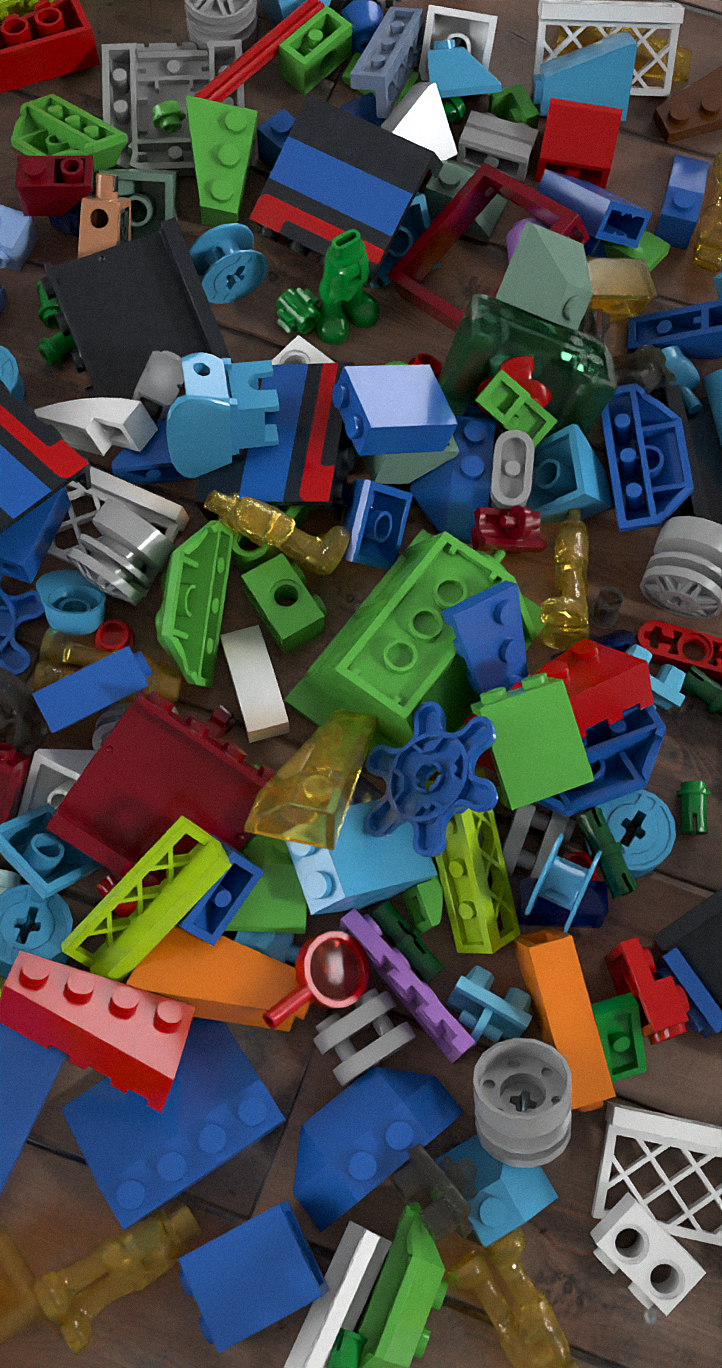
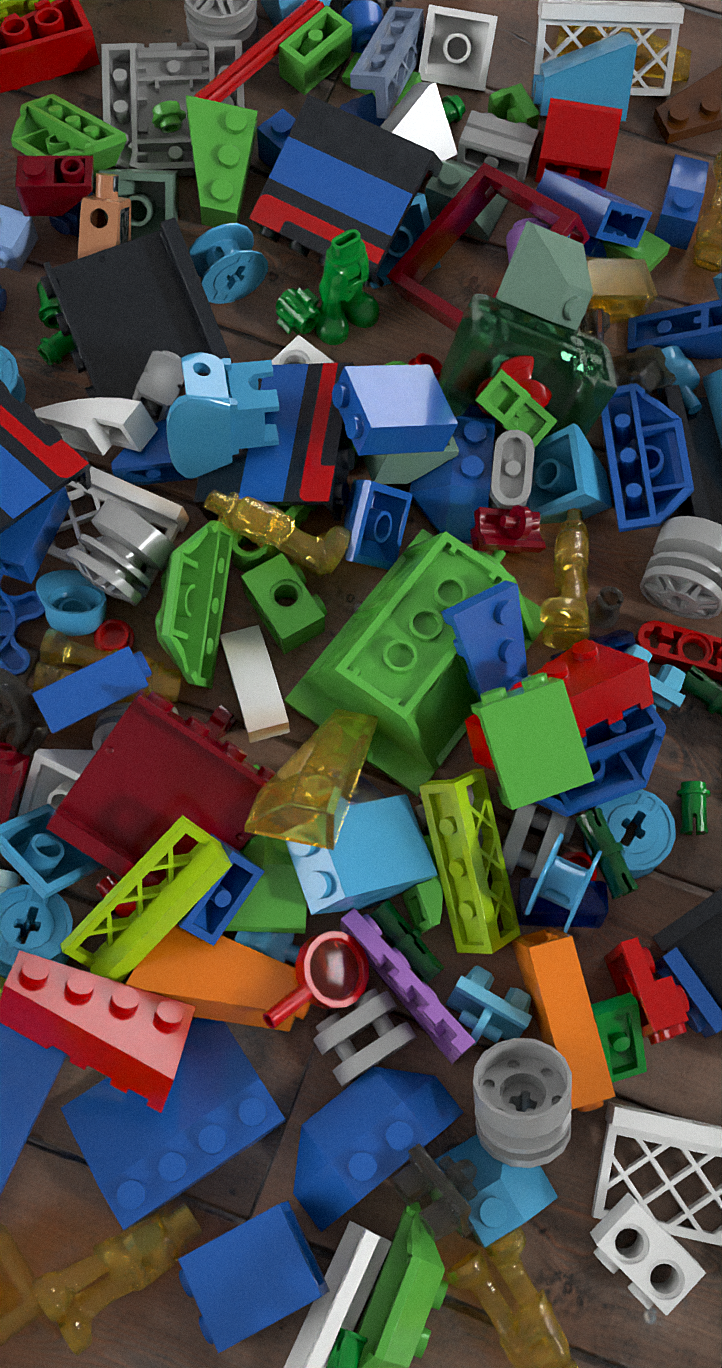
(412, 765): blue plate -> none
(458, 71): dark azure slope -> none

